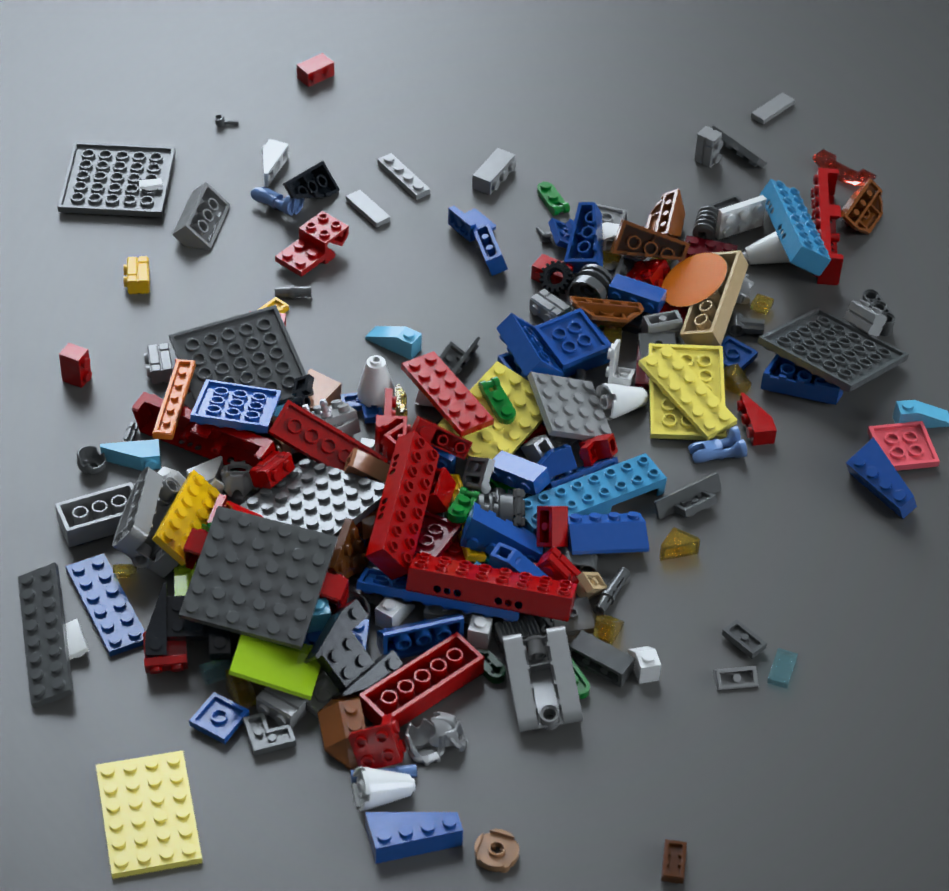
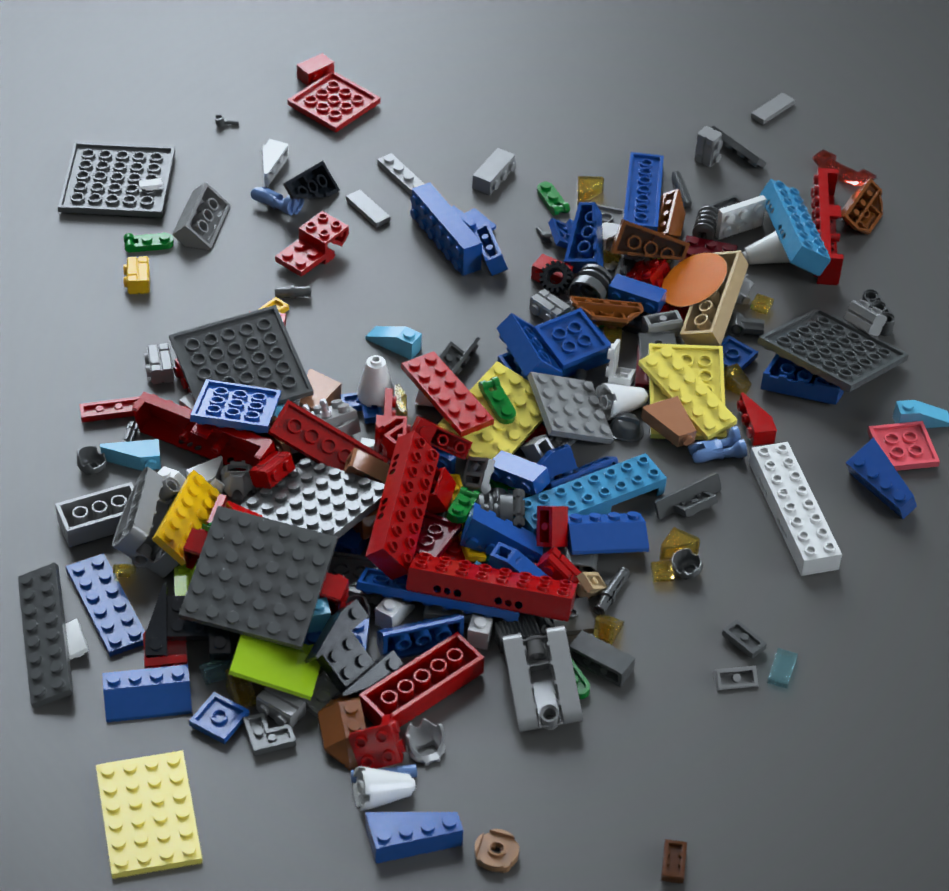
(75, 365): red brick -> none
(107, 409): none -> plate
(147, 693): none -> blue slope
(148, 242): none -> green plate
(174, 399): tile -> none
(302, 387): black plate -> none
(334, 101): none -> plate
(349, 552): reddish brown plate -> none
(446, 229): none -> blue brick
(448, 731): light grey helmet -> none
(491, 665): dark green beam -> none
(588, 187): none -> clear yellow slope
(597, 448): red brick -> none
(626, 427): none -> dark grey piece
(644, 189): none -> blue plate
(647, 664): white slope -> none
(662, 571): none -> clear yellow plate
(670, 421): none -> nougat slope
(679, 184): none -> dark grey axle
(686, 564): none -> dark grey hair
(796, 508): none -> white piece

